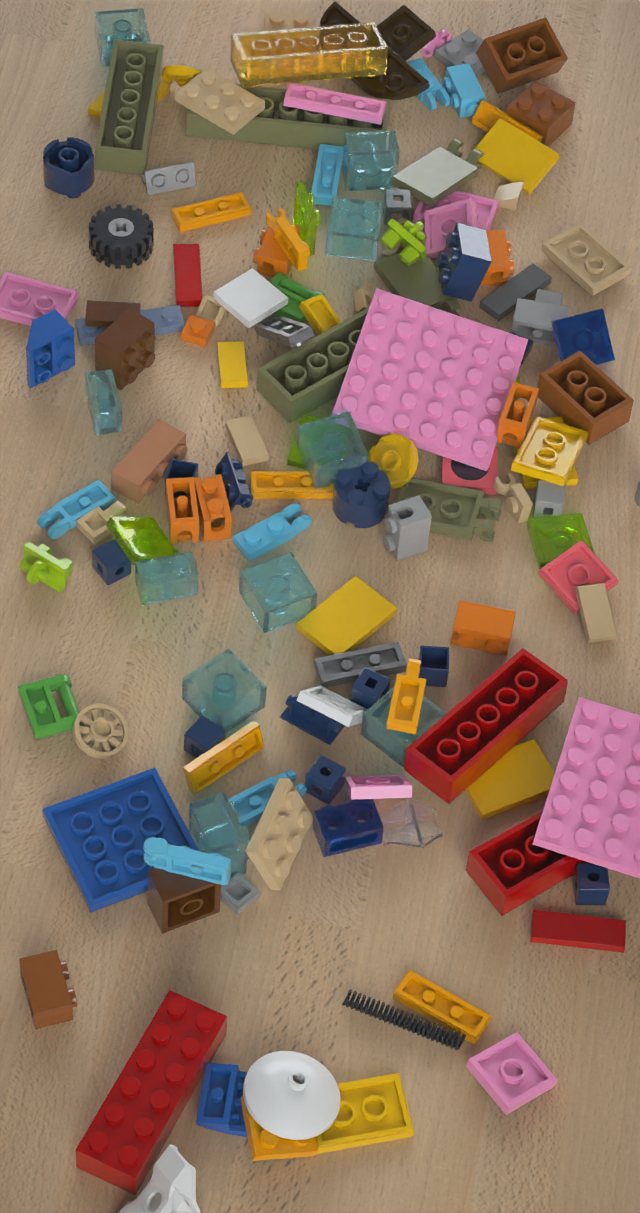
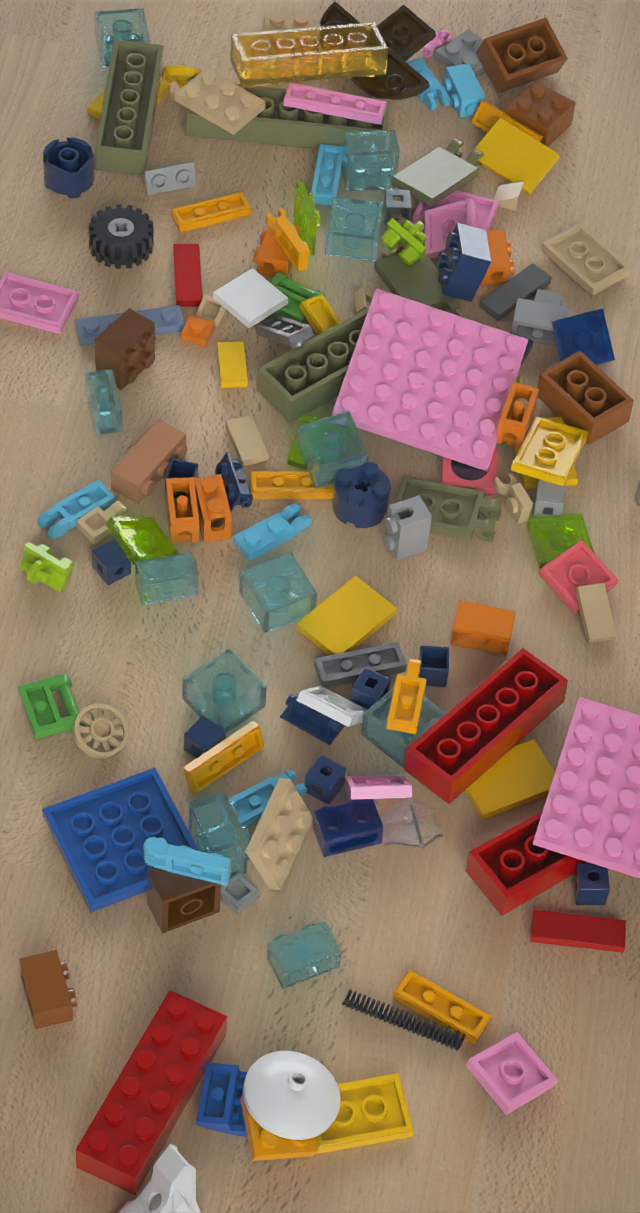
(49, 348): blue slope -> none
(106, 312): reddish brown tile -> none
(304, 954): none -> clear light blue brick
(396, 458): yellow tile -> none

